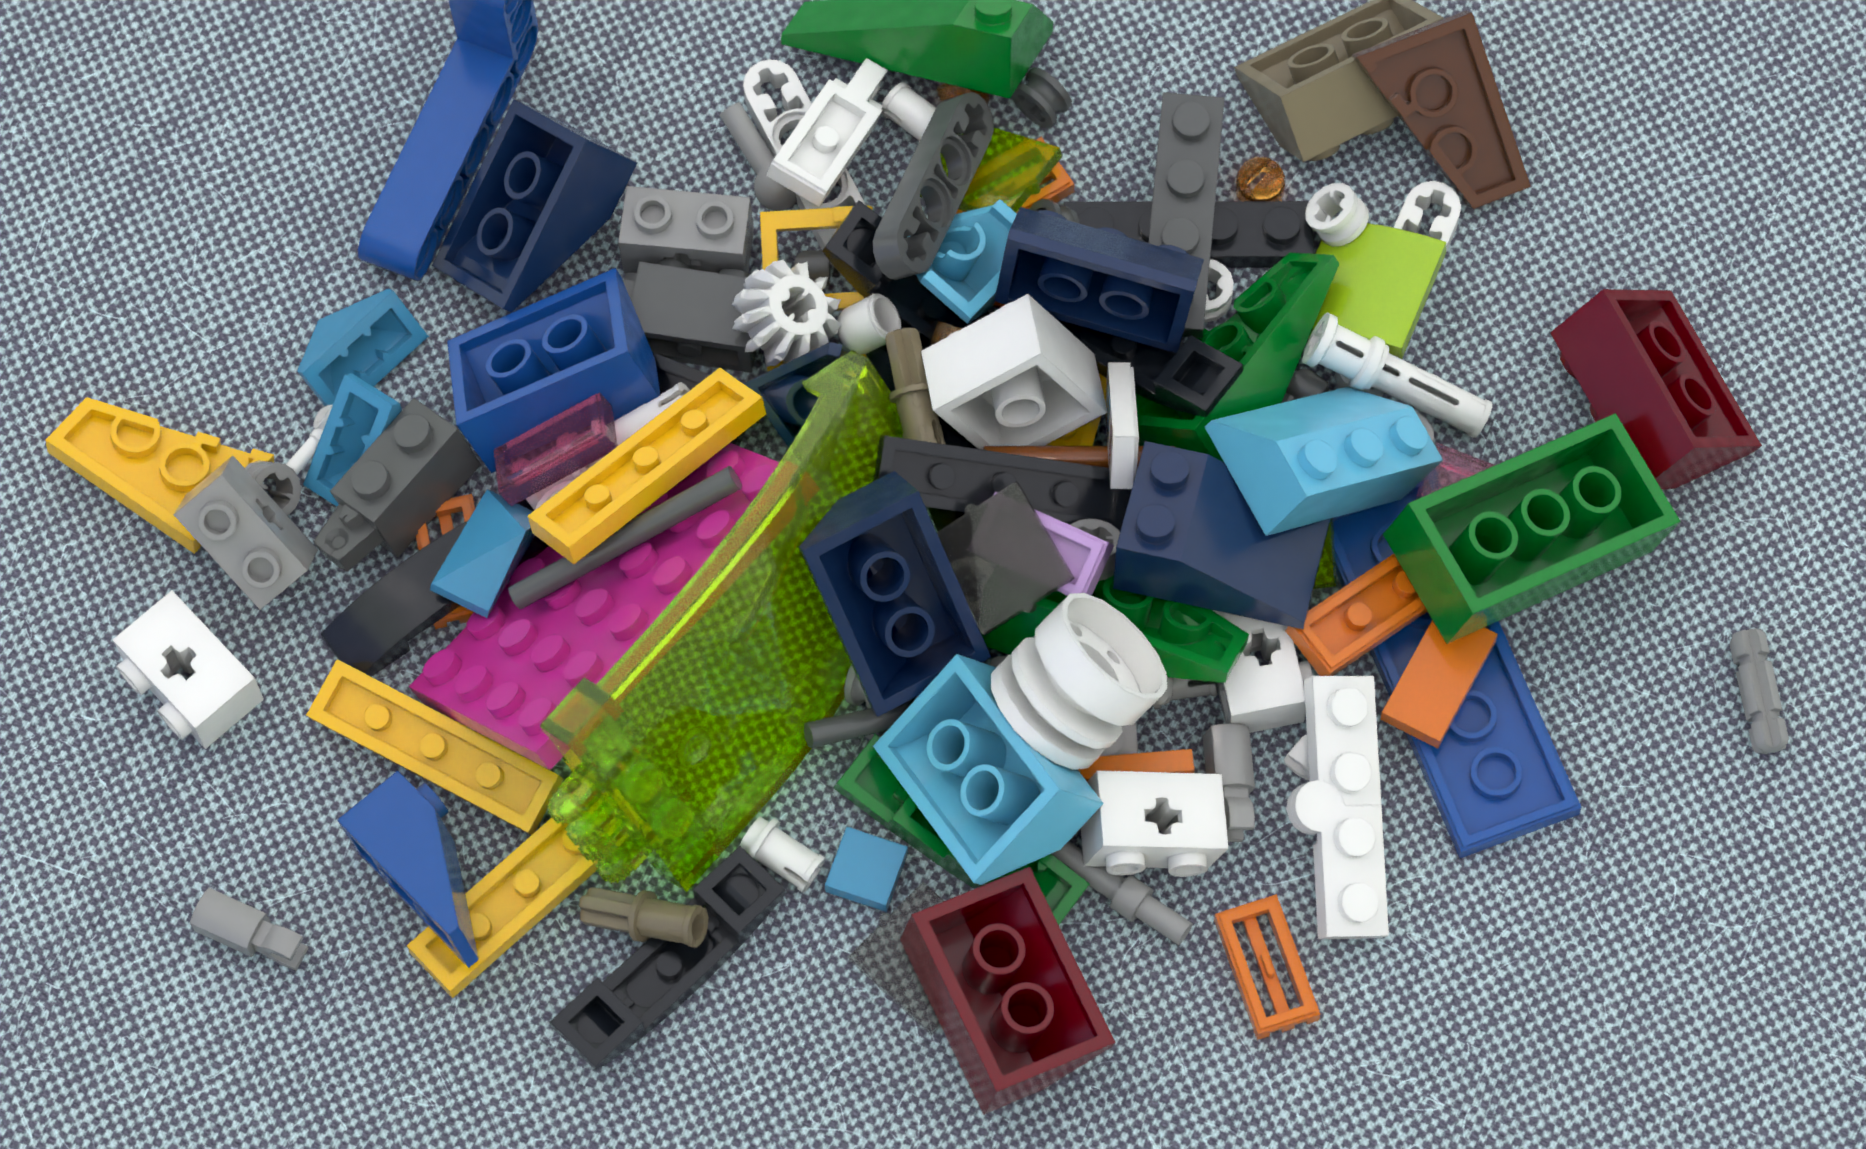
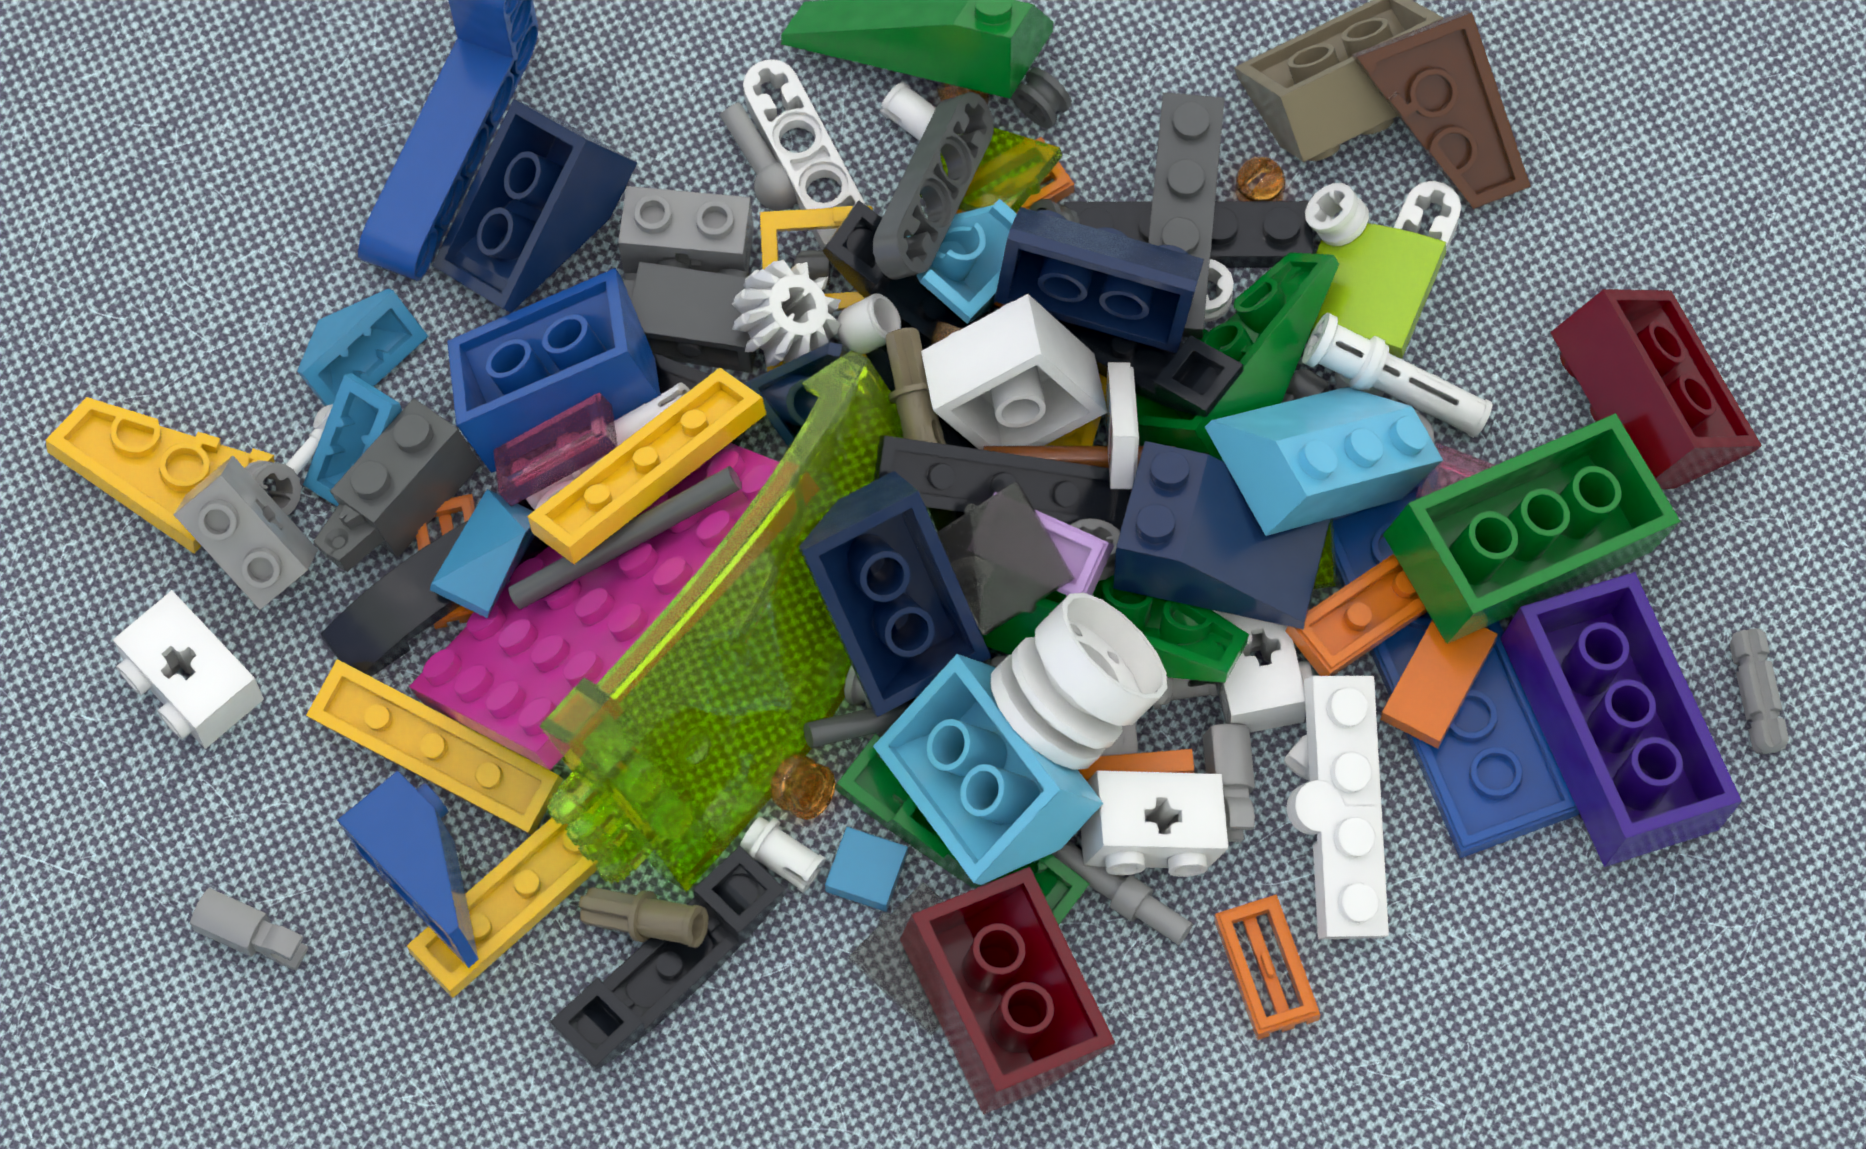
(802, 786): none -> clear orange bush
(829, 135): white hinge -> none
(1620, 719): none -> dark purple brick

